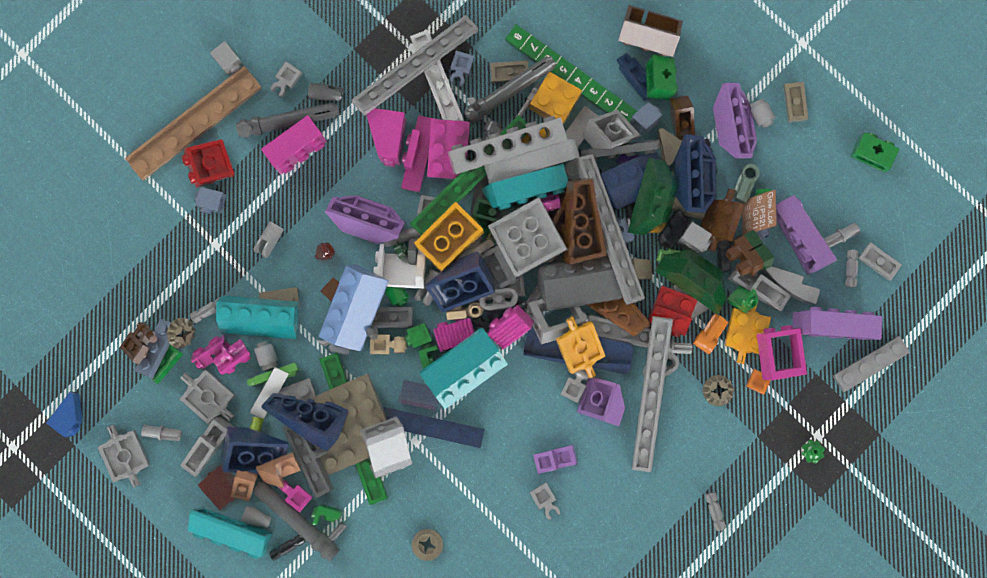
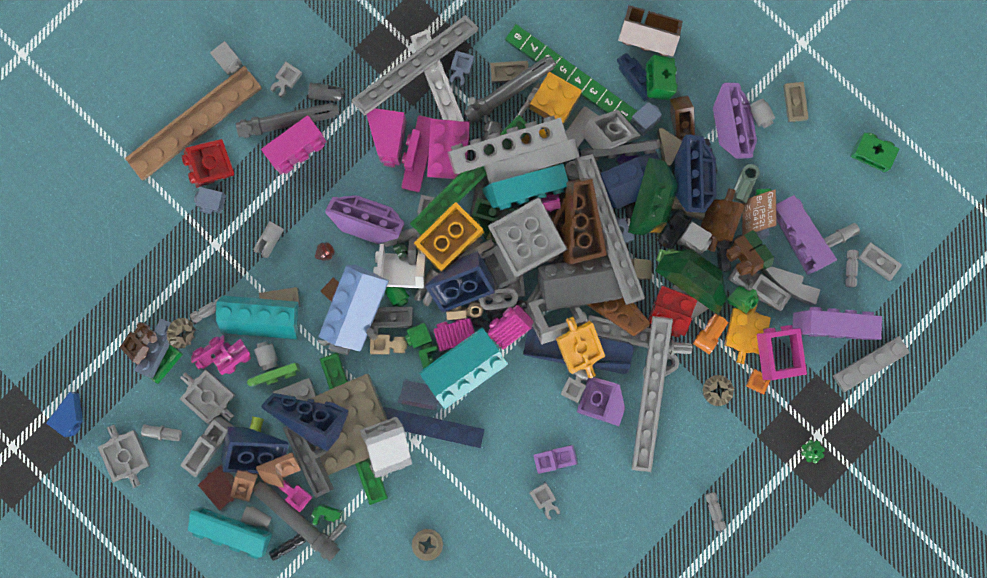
(273, 385): white sticker -> none

